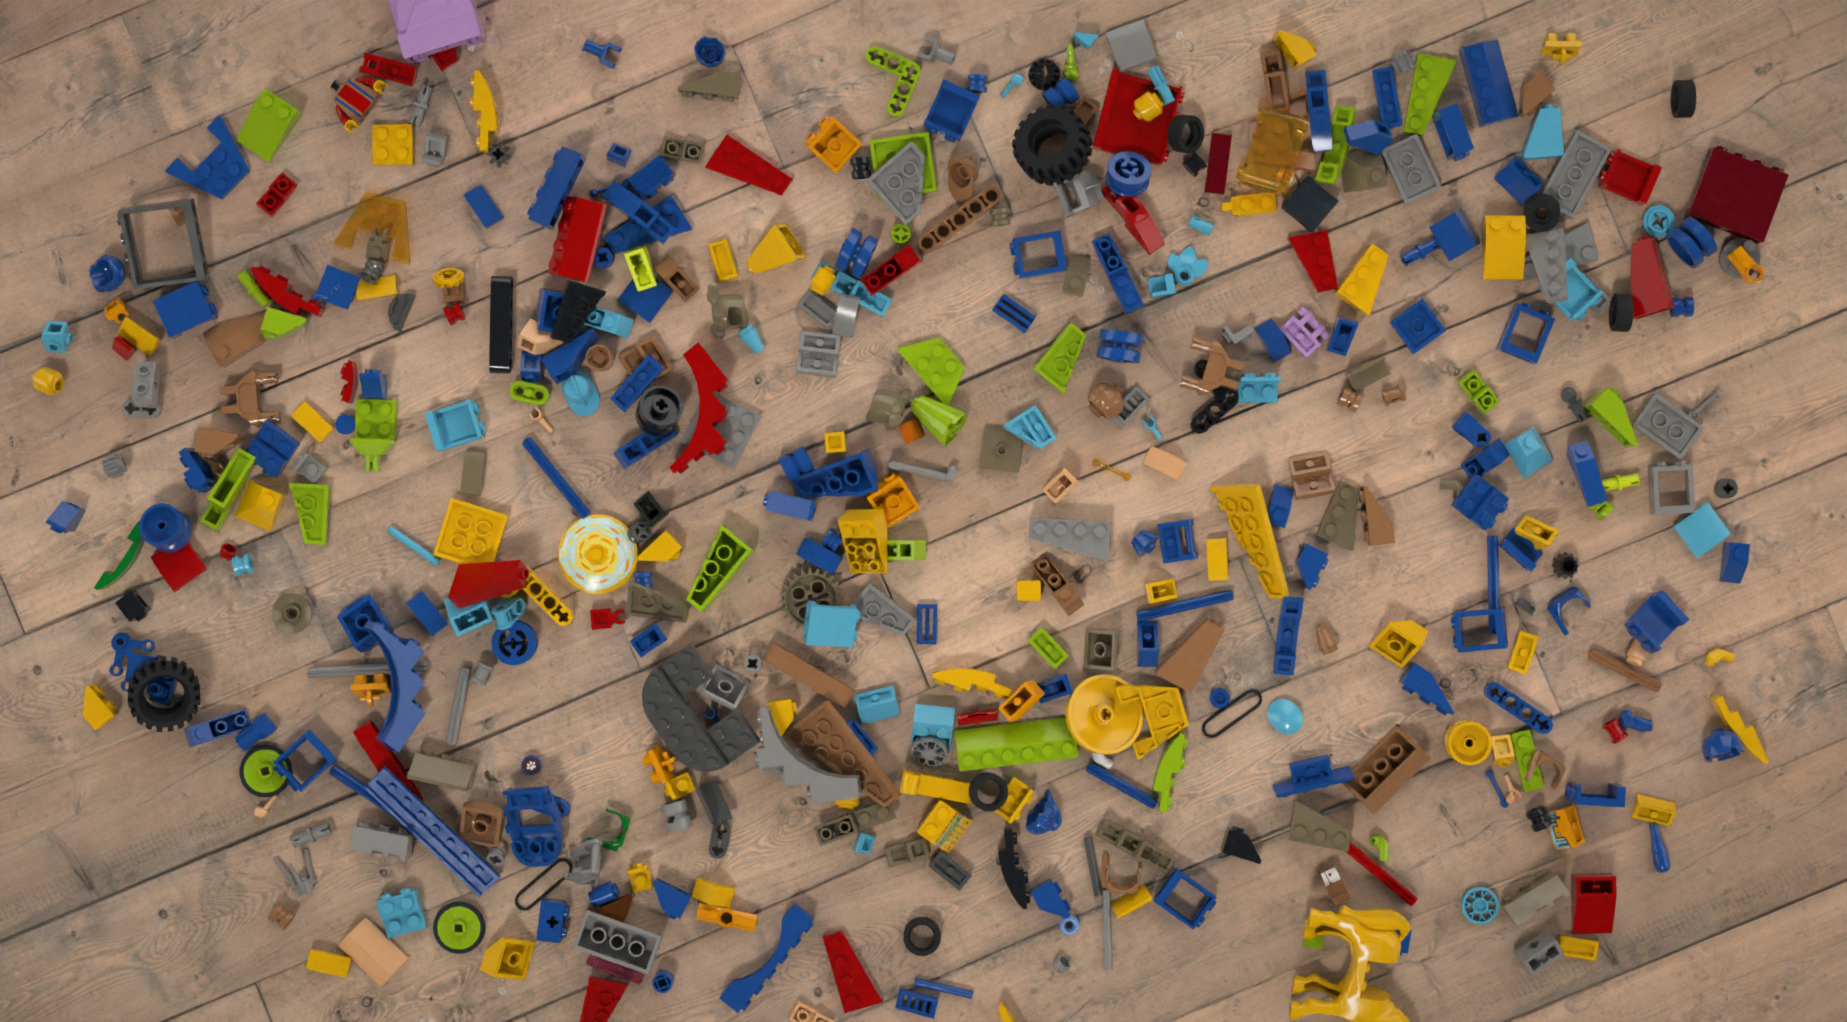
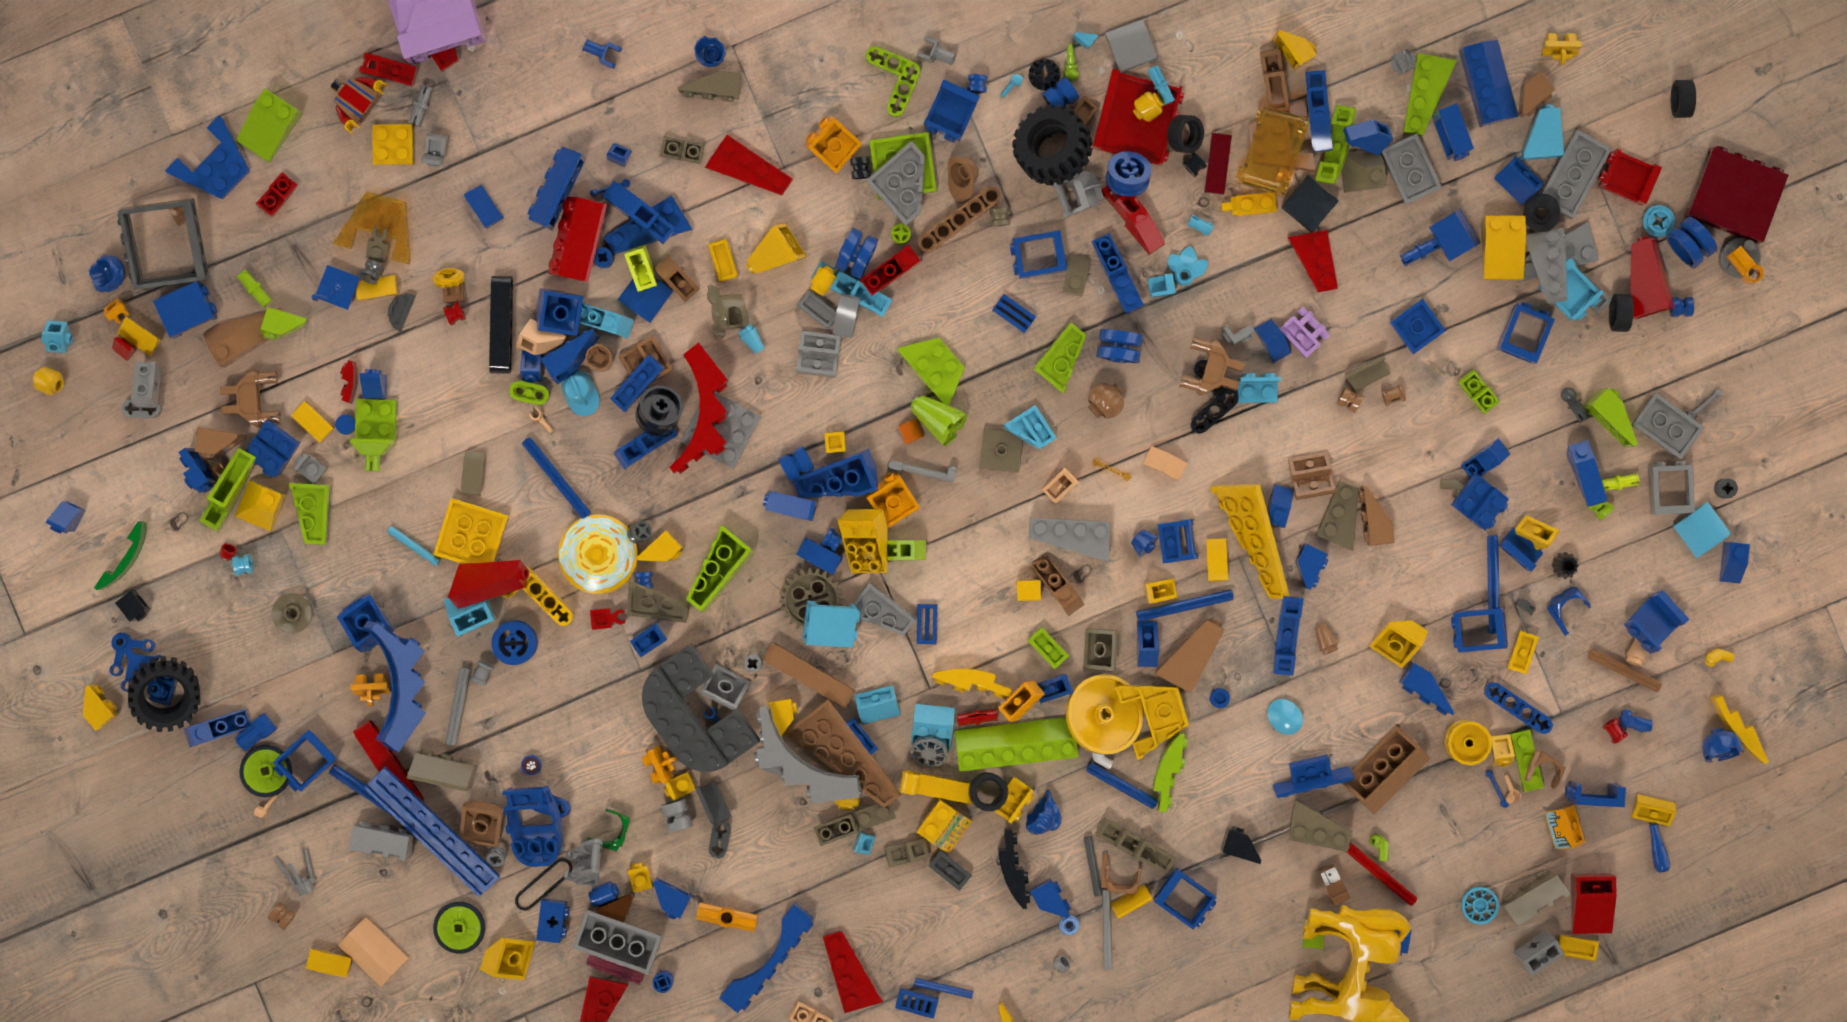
(114, 465): light grey gear -> none
(165, 528): blue wheel -> none
(179, 566): red slope -> none
(279, 290): red slope -> none
(311, 835): light grey pin -> none
(352, 670): light grey axle -> none
(401, 912): medium azure plate -> none
(427, 613): blue slope -> none
(455, 425): medium azure panel -> none
(484, 103): yellow slope -> none
(495, 150): dark grey gear -> none
(507, 612): medium azure piece -> none
(574, 309): black wing -> none
(650, 509): pearl dark grey slope -> none
(651, 177): blue brick -> none
(713, 893): yellow slope -> none
(888, 407): dark tan piece -> none
(922, 921): black tyre -> none
(1118, 421): light grey slope -> none
(1151, 425): medium azure hand -> none
(1238, 719): black piece -> none
(1342, 335): blue slope -> none
(1363, 280): yellow wedge -> none
(1386, 97): blue plate -> none
(1468, 427): blue piece -> none
(1528, 452): medium azure slope -> none
(1538, 818): black wheel -> none

